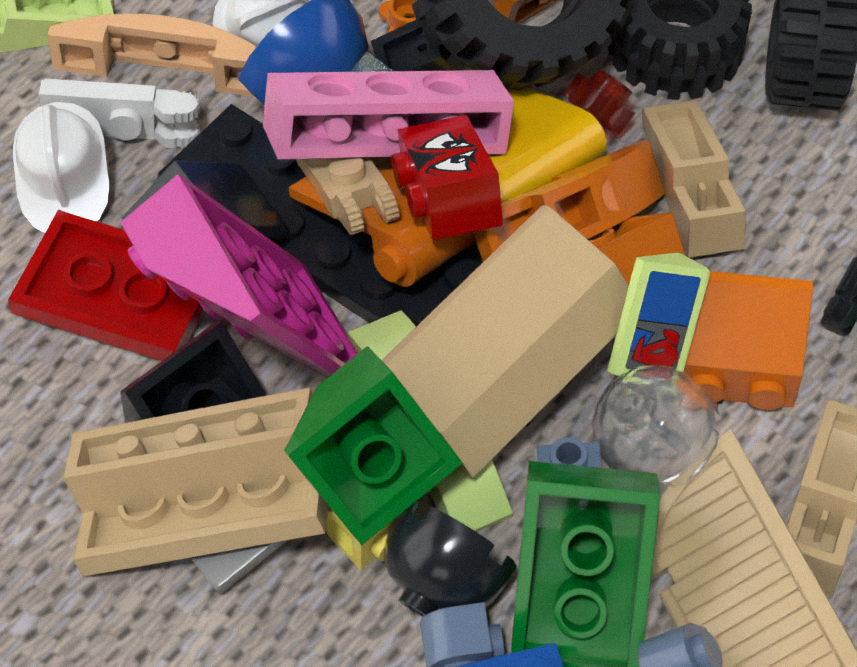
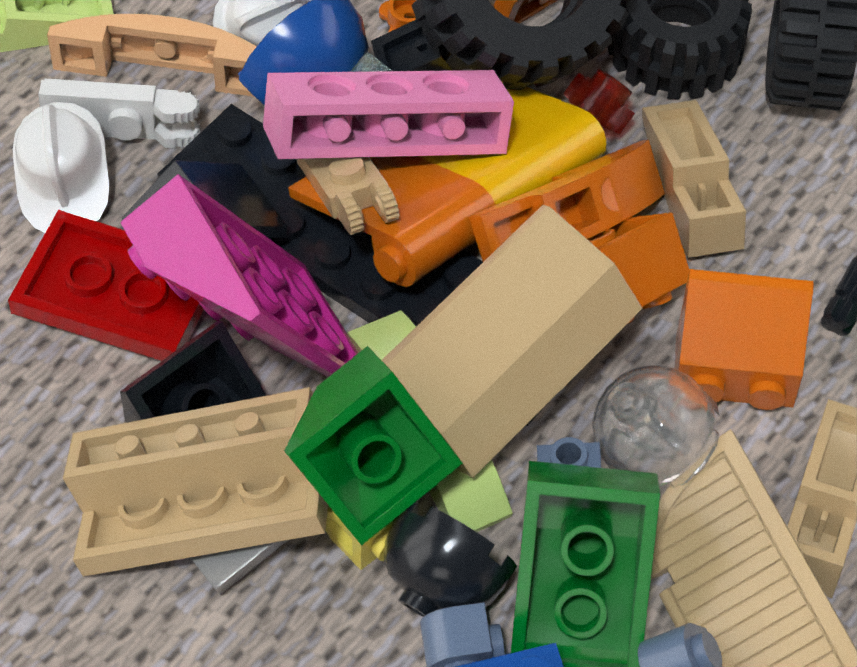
(448, 177): red brick -> none
(659, 313): slope -> none

